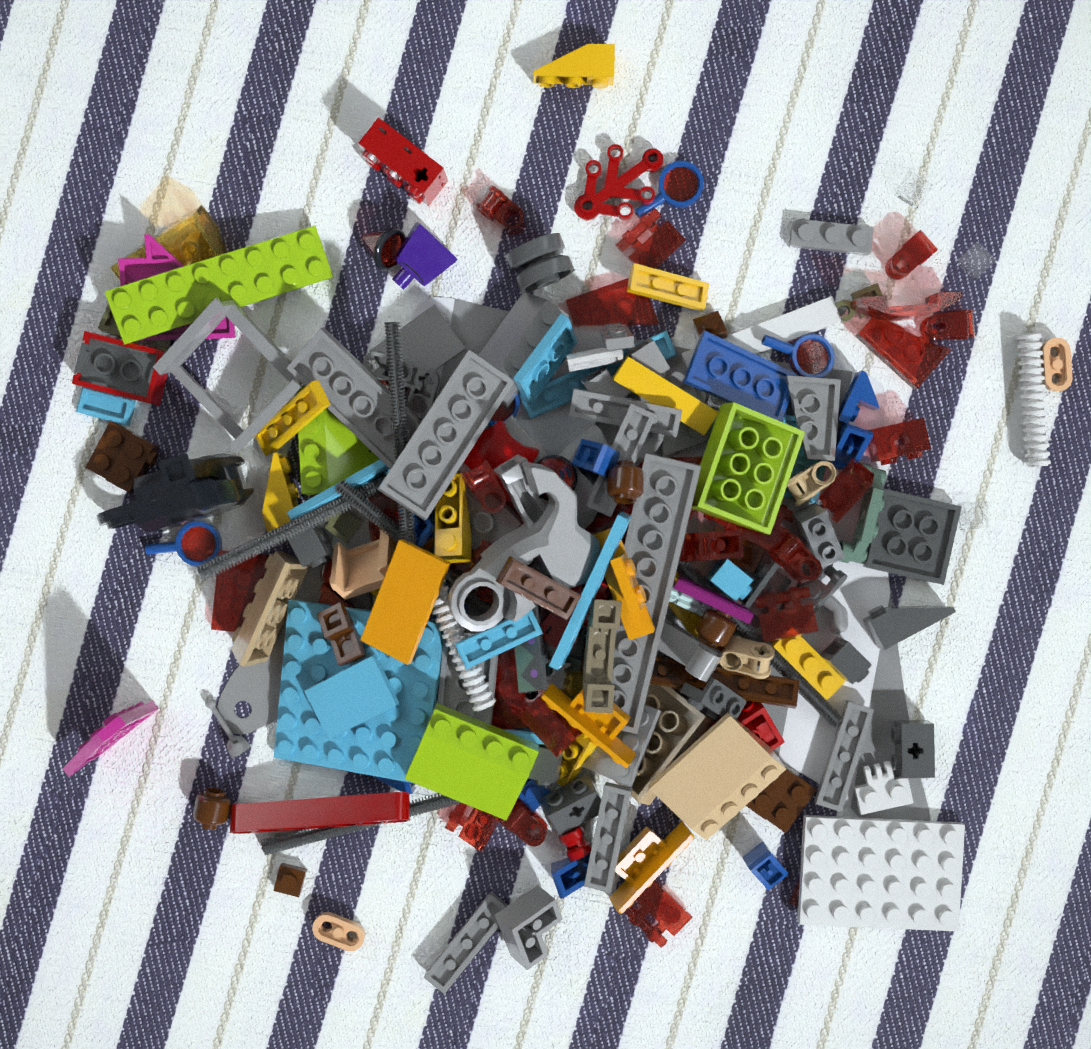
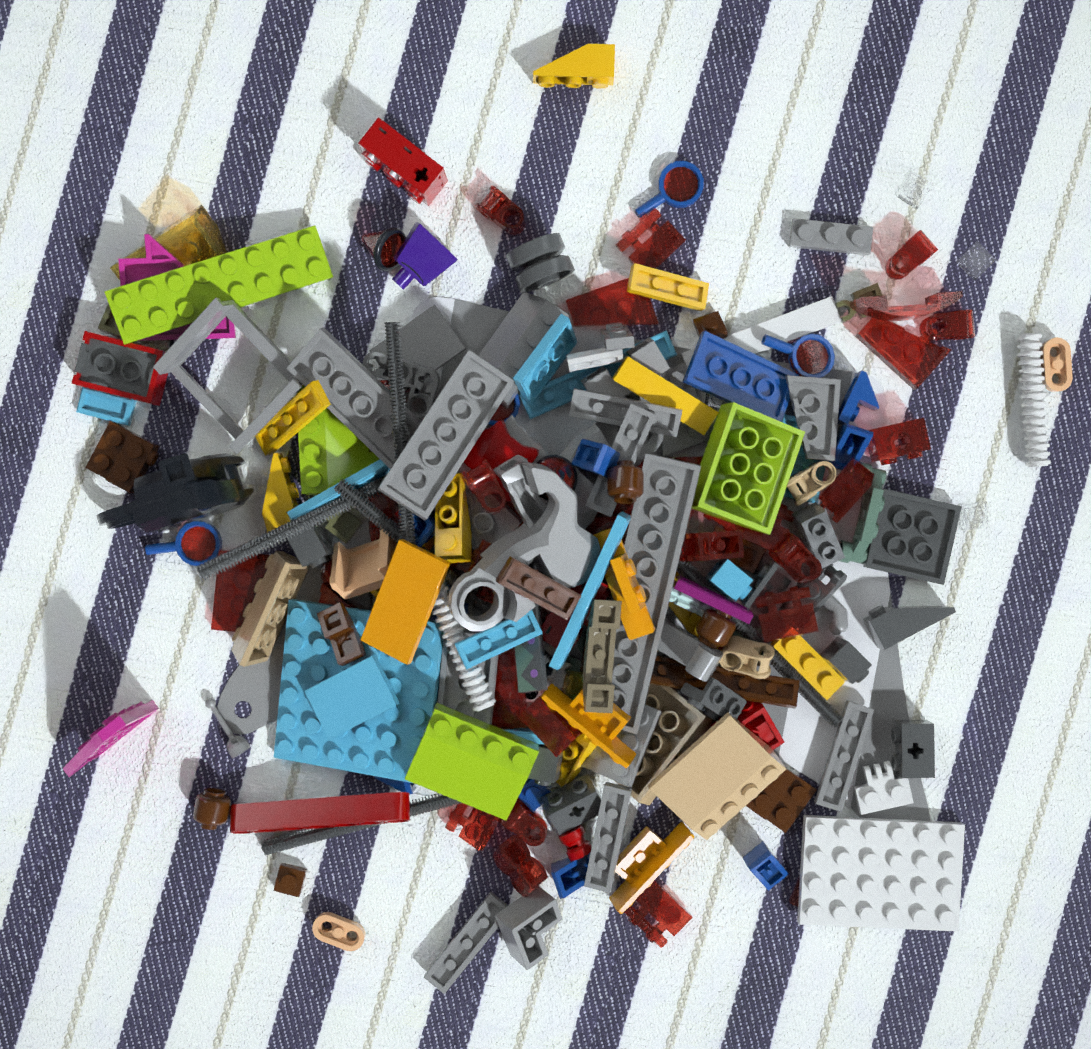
(524, 870): none -> clear red brick
(615, 186): red plant -> none

